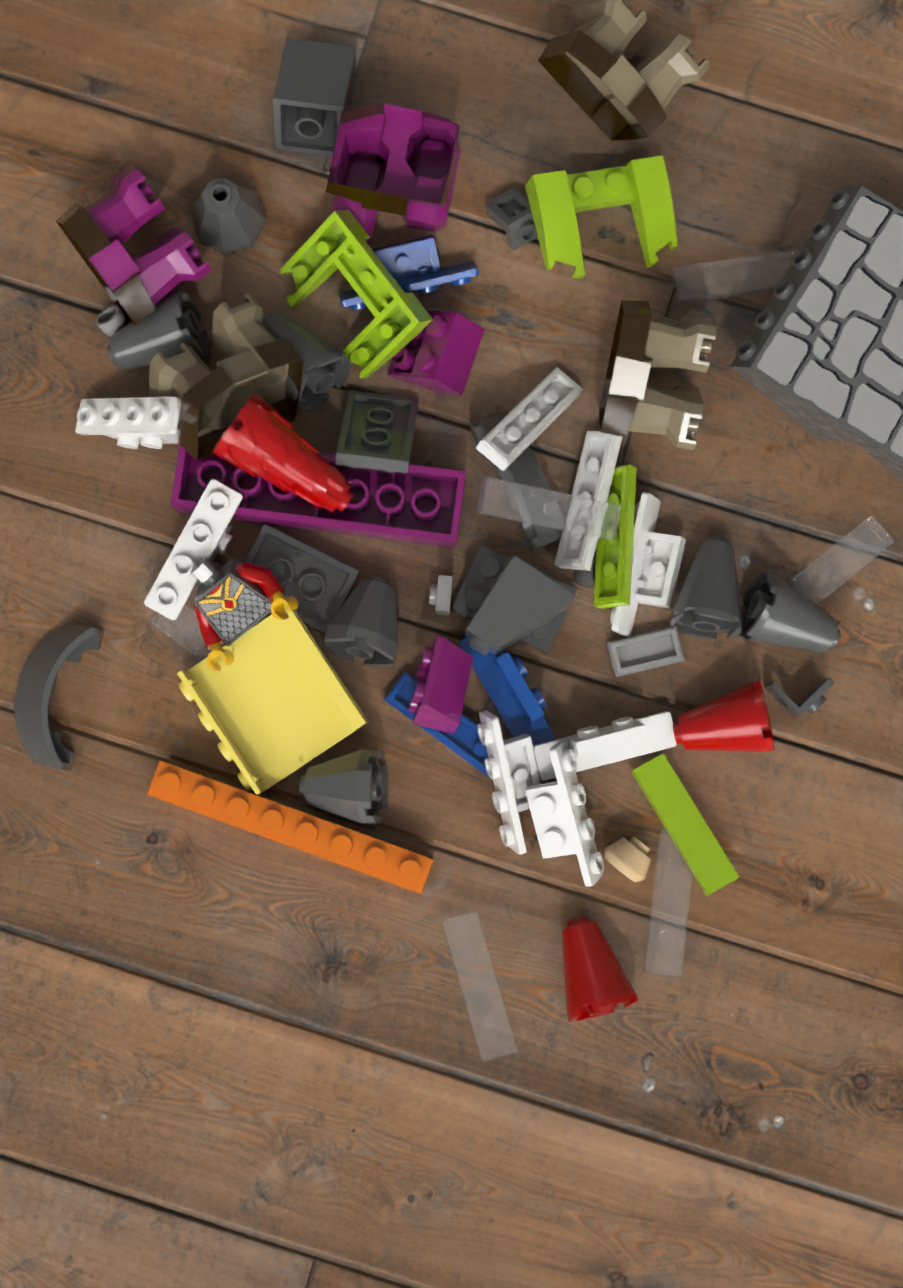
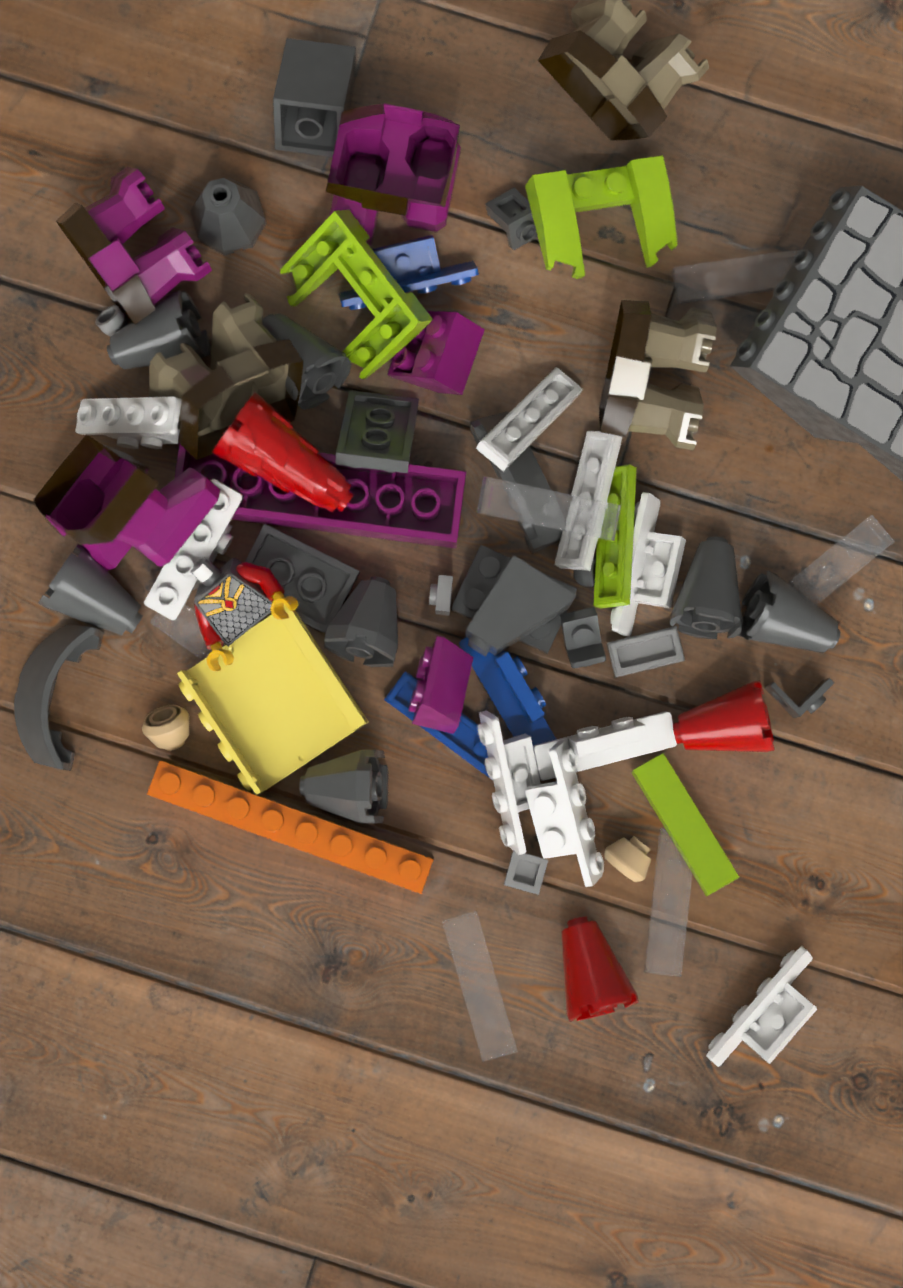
(91, 595): none -> dark grey cone
(112, 504): none -> magenta piece
(167, 727): none -> tan cone
(526, 872): none -> light grey plate
(582, 638): none -> dark grey bracket
(771, 1017): none -> white bracket

